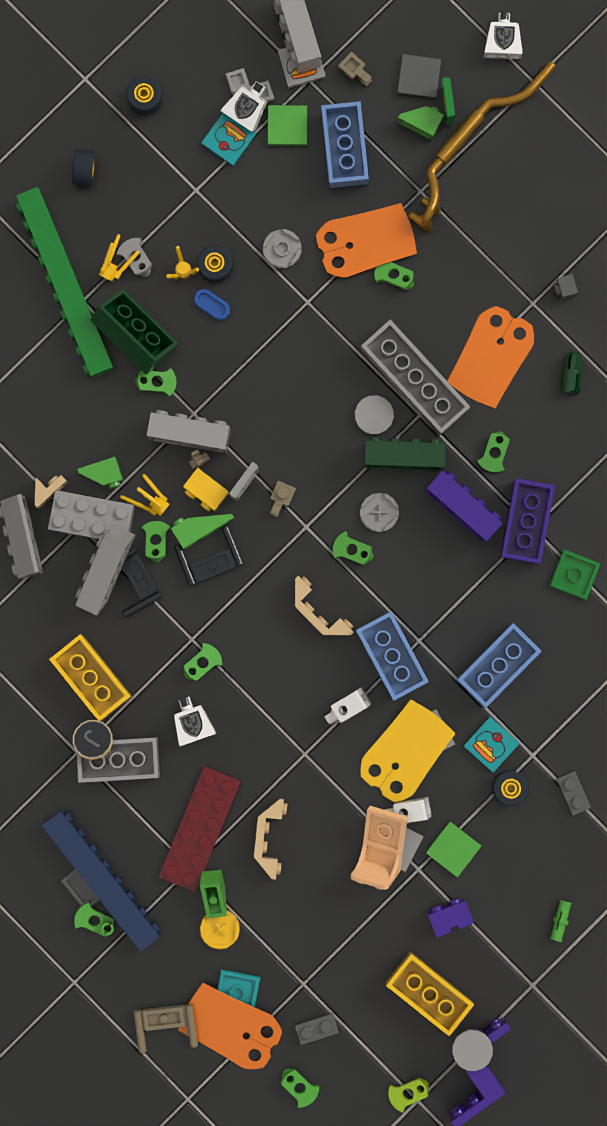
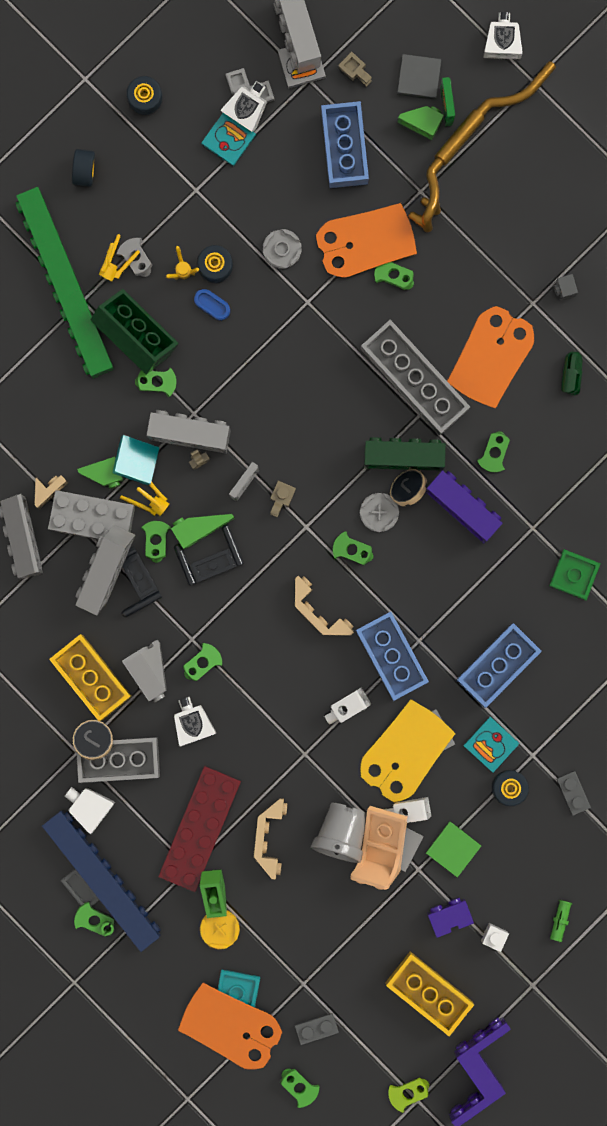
(88, 807): none -> white torso
(135, 460): none -> tile
(148, 671): none -> light grey slope
(162, 1019): dark tan plate -> none
(206, 490): yellow brick -> none
(287, 125): bright green tile -> none
(341, 833): none -> light grey piece
(374, 415): light grey tile -> none
(408, 487): none -> black tile
(472, 1050): light grey tile -> none
(494, 937): none -> white brick
(527, 521): dark purple brick -> none

